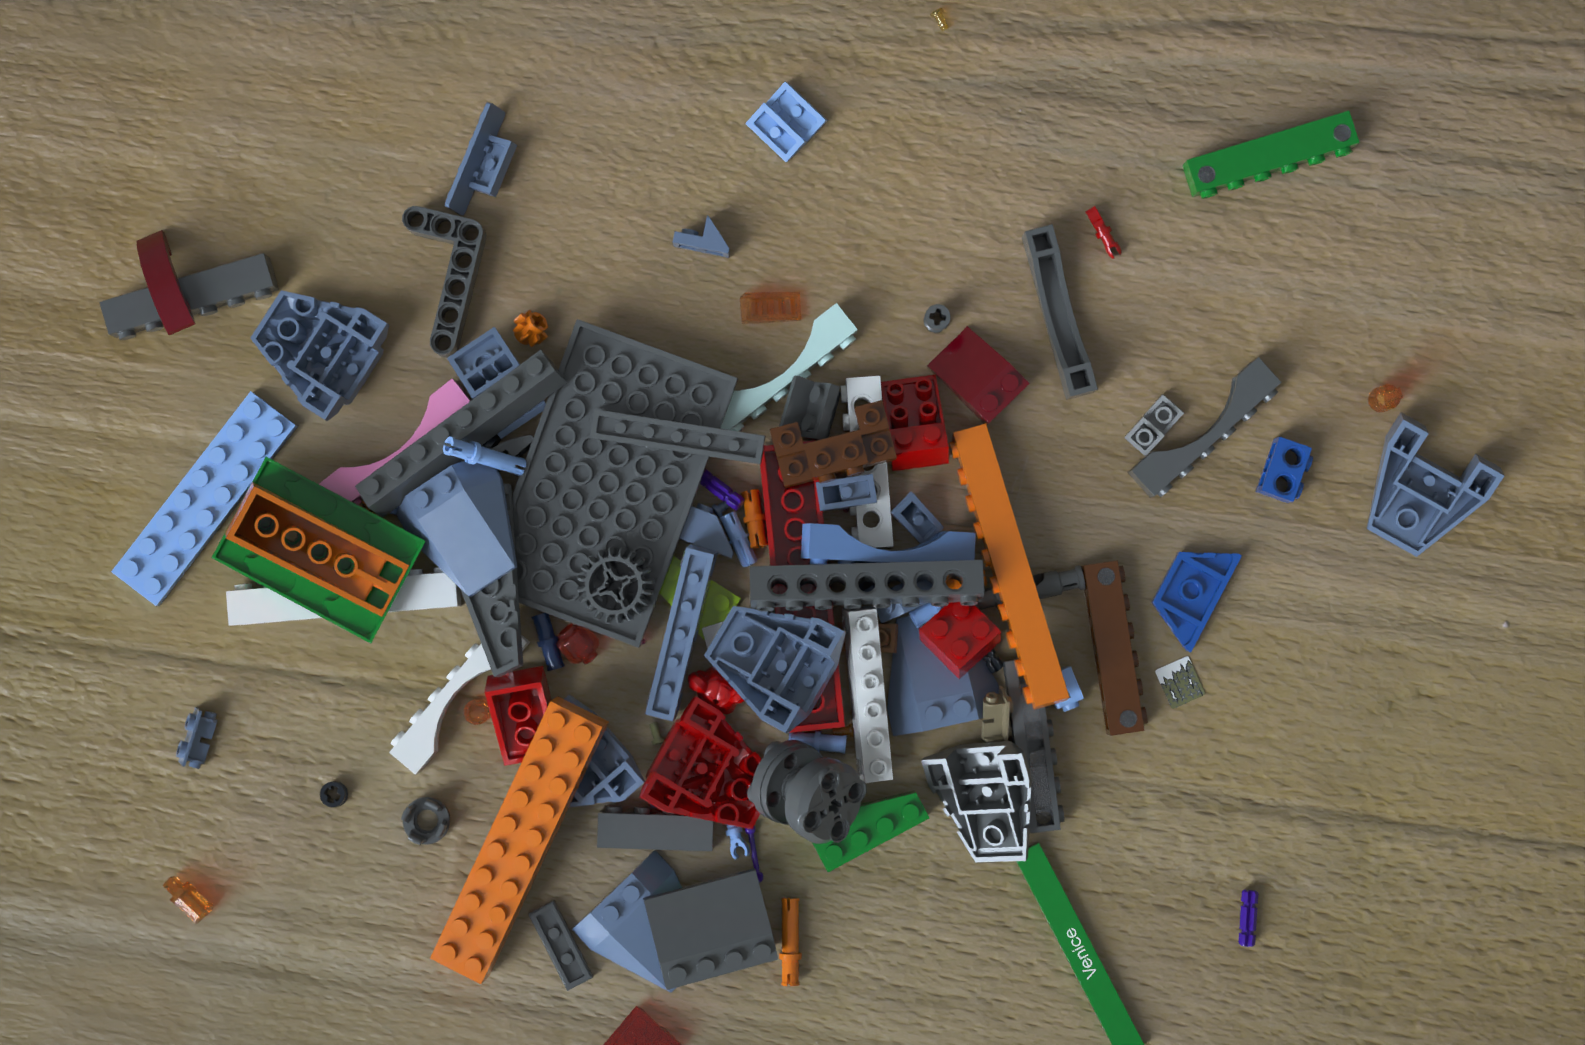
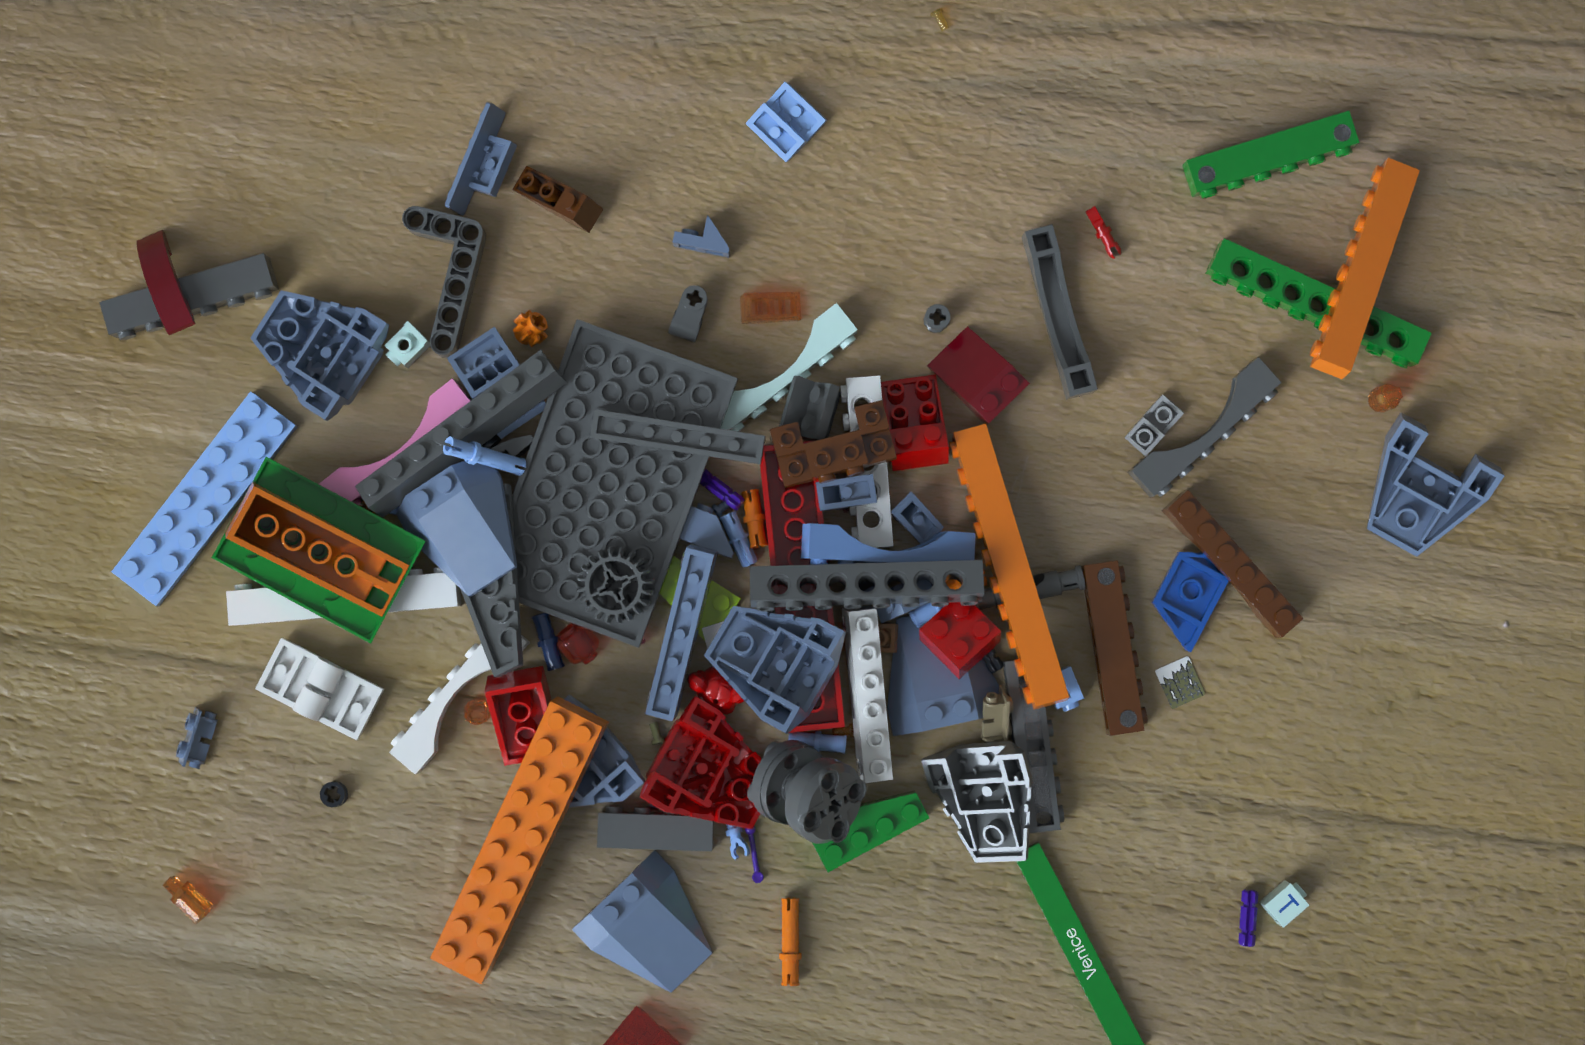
(319, 689): none -> white plate
(411, 827): dark grey piece -> none
(417, 345): none -> light aqua brick
(558, 199): none -> reddish brown slope
(560, 945): dark grey tile -> none
(687, 318): none -> dark grey piece
(710, 929): dark grey slope -> none
(1234, 564): none -> reddish brown arch
(1278, 467): blue brick -> none
(1285, 902): none -> light aqua brick
(1364, 268): none -> orange brick
(1411, 337): none -> green brick

